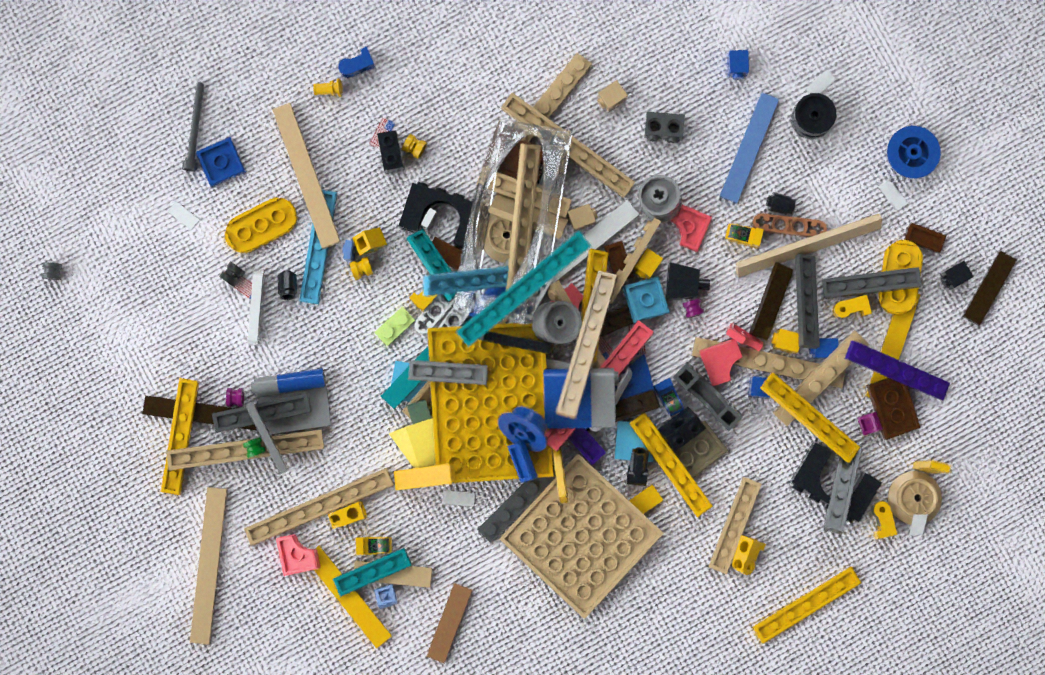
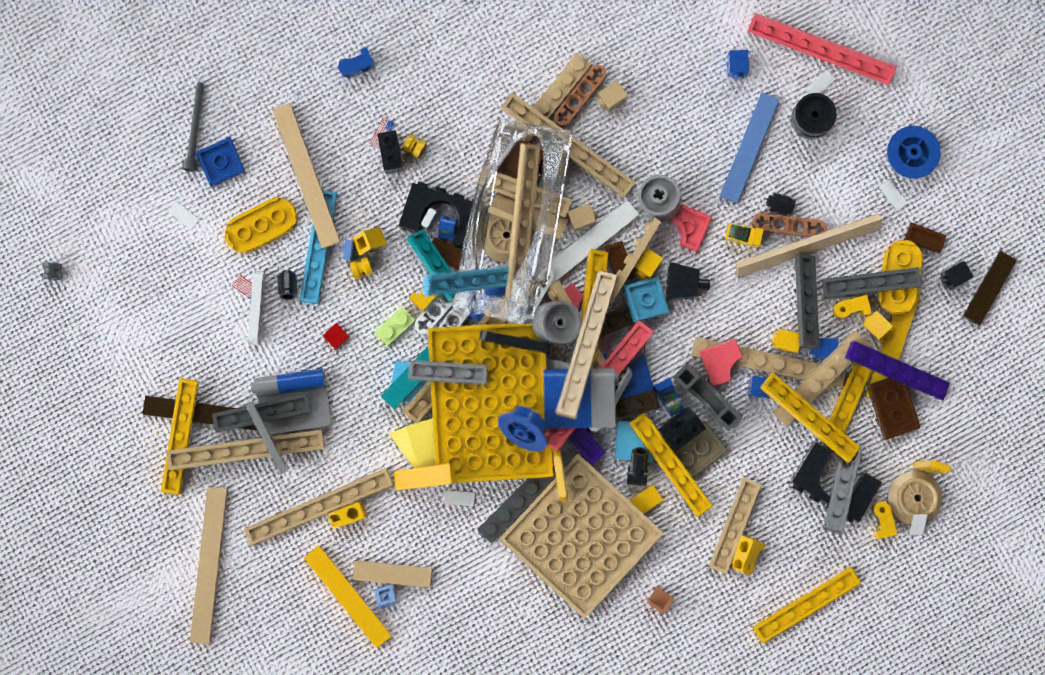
(232, 274): pearl dark grey wheel -> none
(235, 397): magenta wheel -> none
(254, 447): green wheel -> none
(296, 557): coral tile -> none
(329, 88): yellow pin -> none
(336, 336): none -> red tile
(372, 572): teal tile -> none
(373, 545): leg -> none
(418, 411): sand green tile -> none
(447, 228): none -> blue leg
(449, 623): medium nougat tile -> none
(522, 461): blue tile -> none
(523, 288): teal plate -> none
(578, 94): none -> nougat beam
(660, 600): none -> nougat panel
(664, 120): dark grey brick -> none
(693, 308): magenta wheel -> none
(743, 337): coral tile -> none
(771, 301): dark brown tile -> none
(822, 48): none -> coral plate
(849, 396): none -> yellow tile
(869, 423): magenta tile -> none
(878, 327): none -> yellow brick

